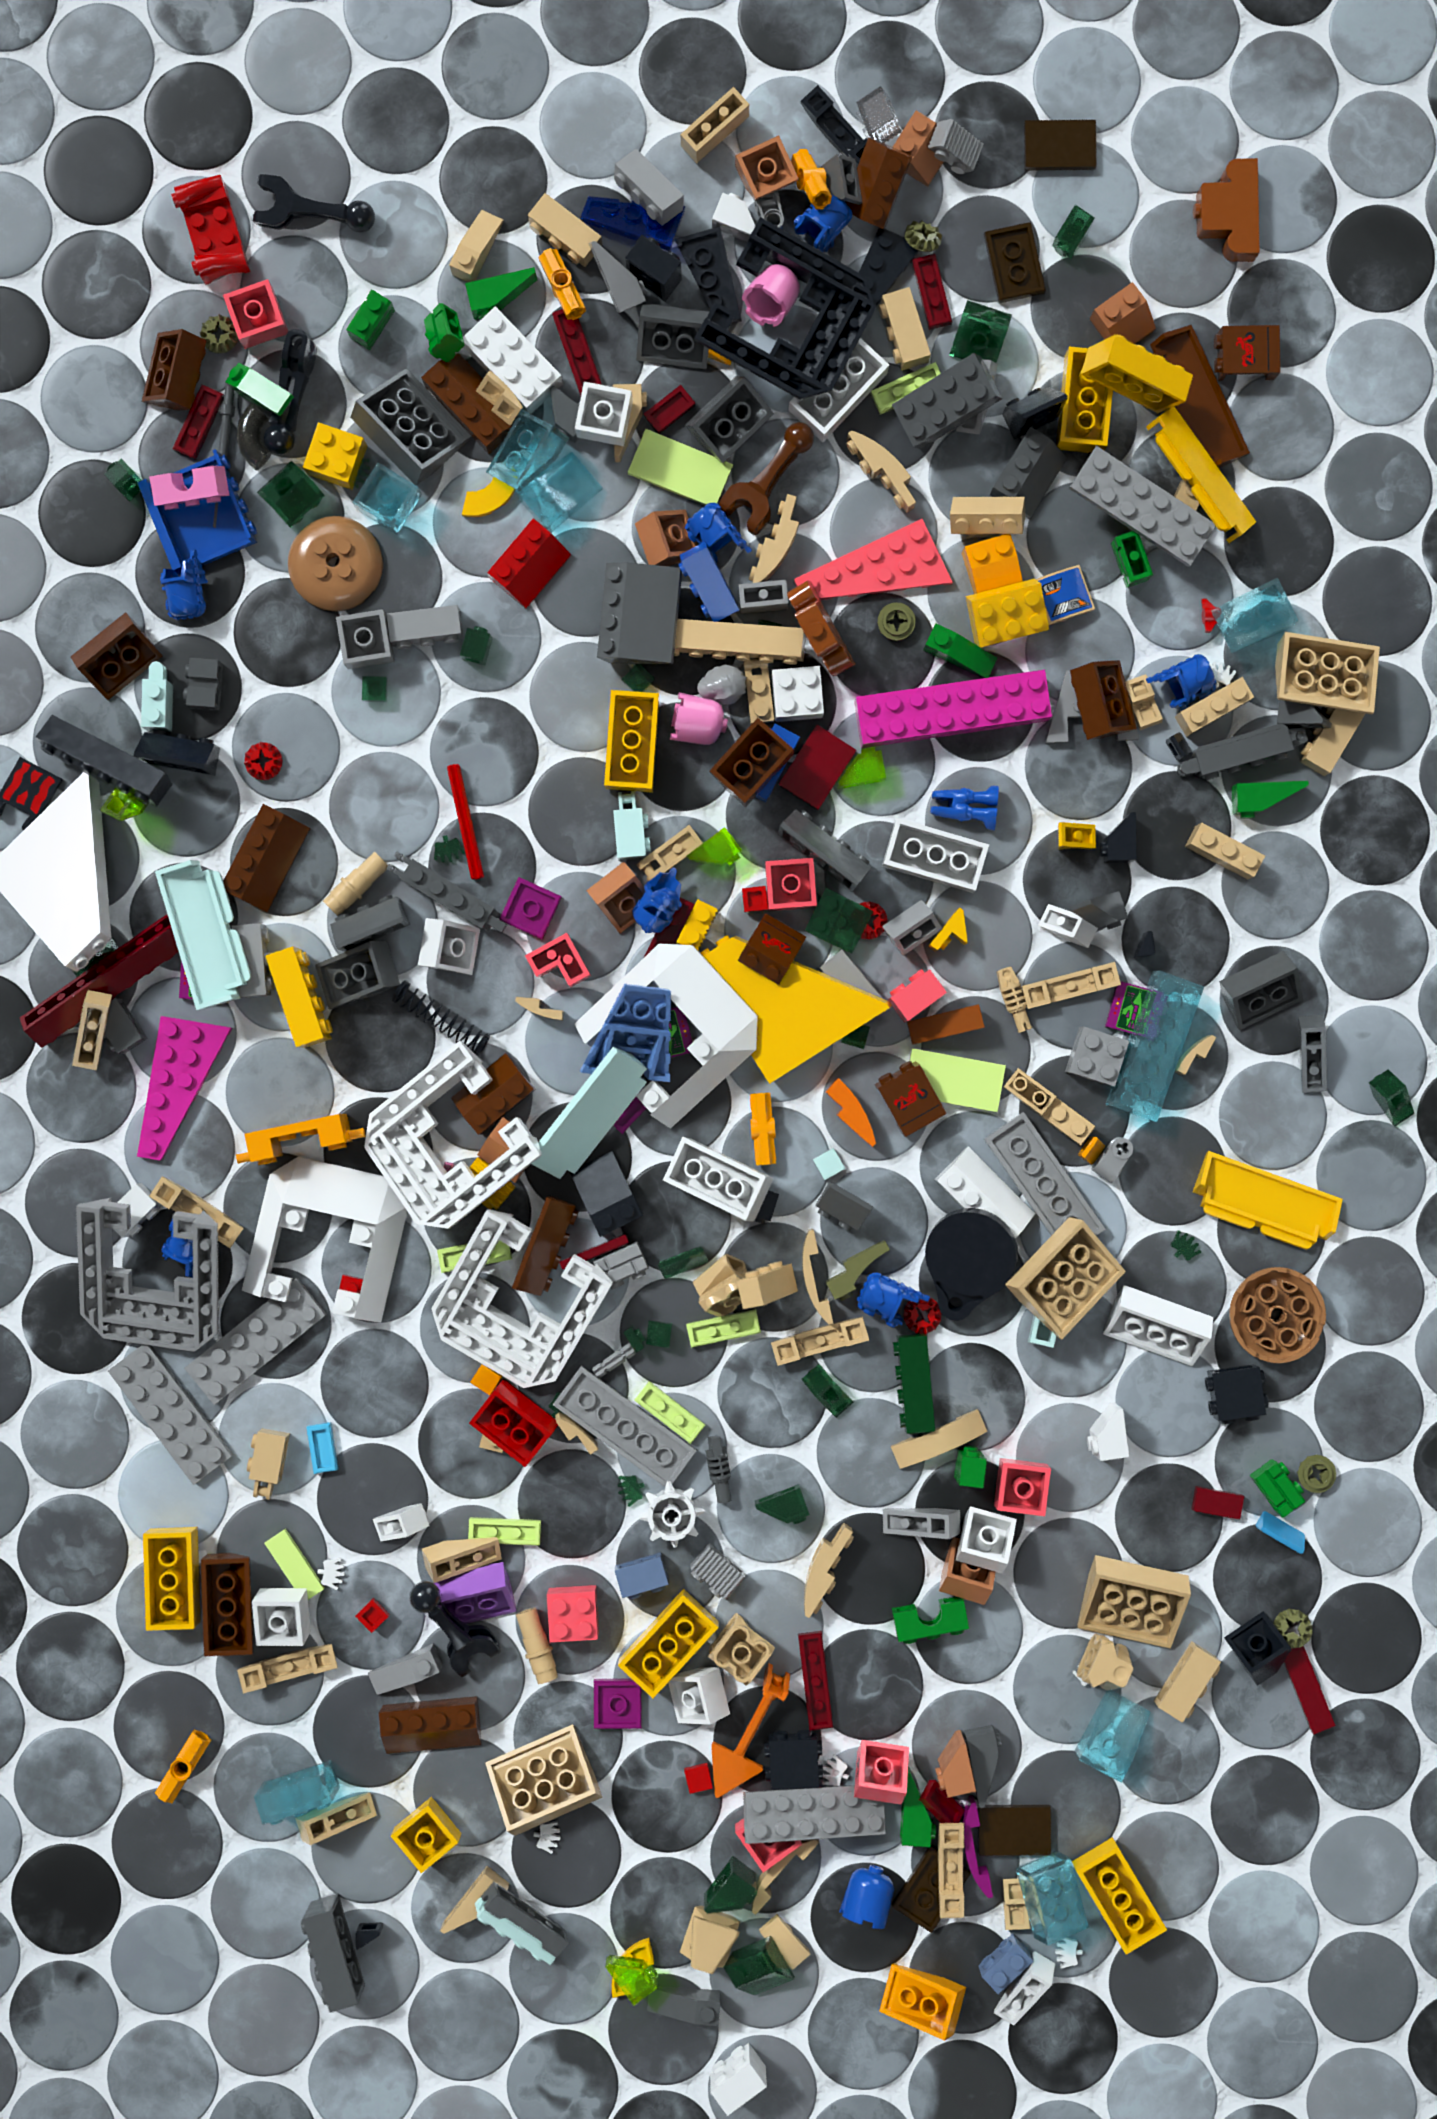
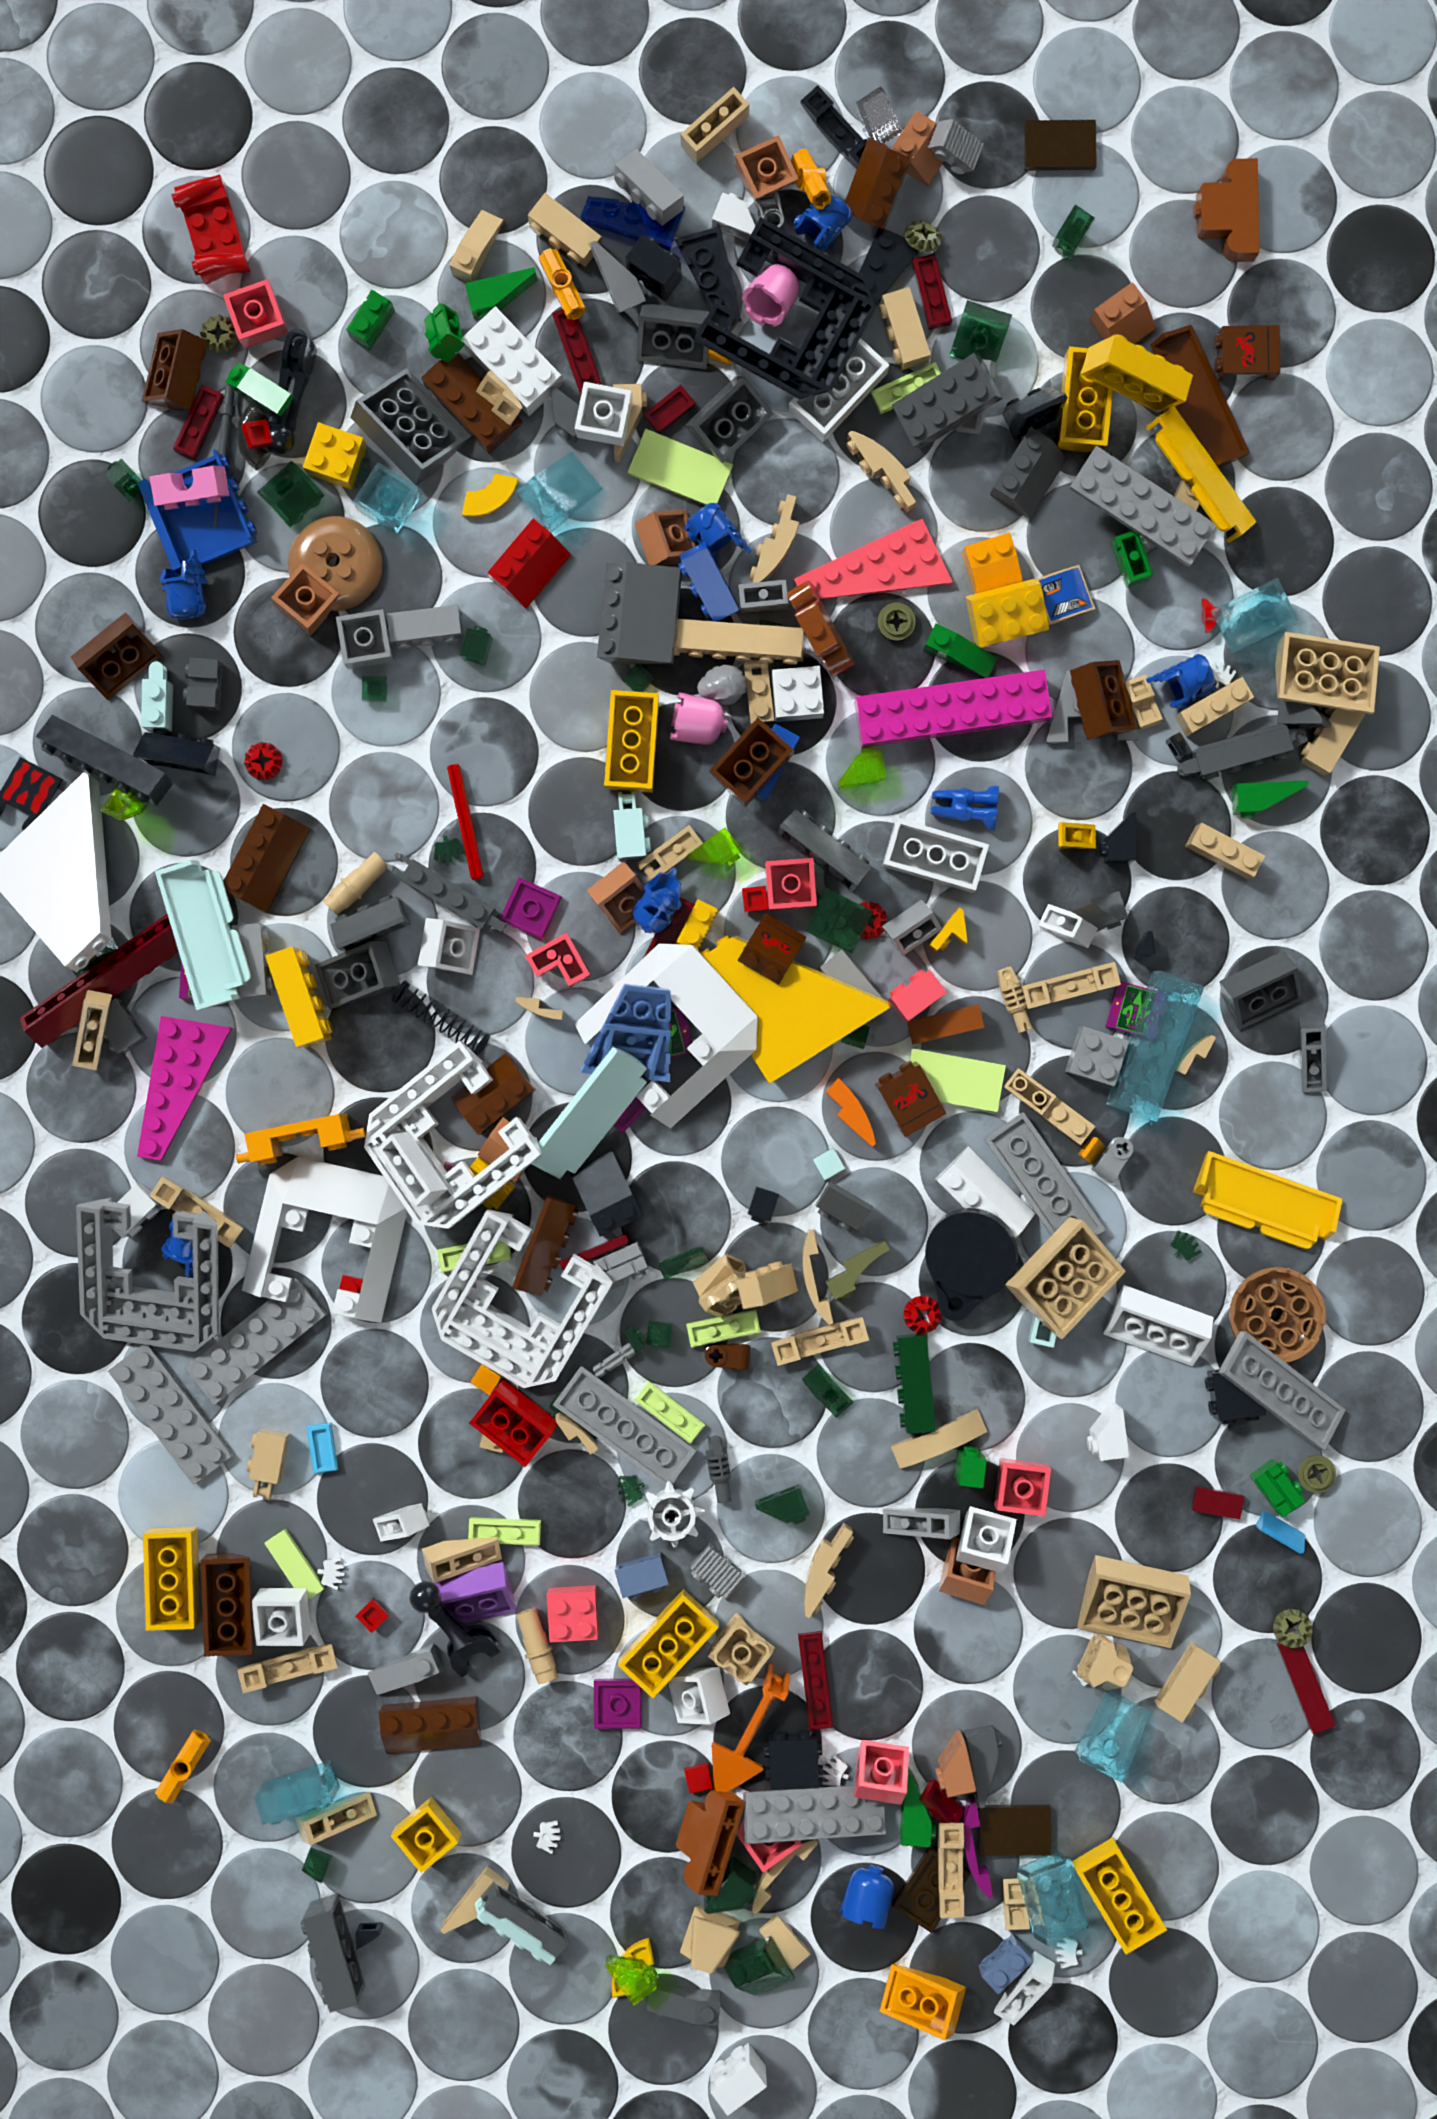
(257, 434): none -> red plate
(289, 206): black piece -> none
(305, 599): none -> nougat slope
(317, 1864): none -> clear green slope
(412, 1168): none -> white brick
(526, 451): clear light blue slope -> none
(543, 1780): tan slope -> none
(708, 1839): none -> dark orange brick
(718, 1179): white brick -> none
(733, 1355): none -> reddish brown piece
(756, 493): reddish brown piece -> none
(763, 1128): light orange piece -> none
(817, 767): dark red tile -> none
(843, 178): dark grey slope -> none
(886, 1296): blue helmet -> none
(950, 1619): green arch -> none
(987, 515): tan brick -> none
(1014, 262): dark brown tile -> none
(1259, 1647): black slope -> none
(1282, 1390): none -> light grey plate
(1392, 1097): clear green slope -> none

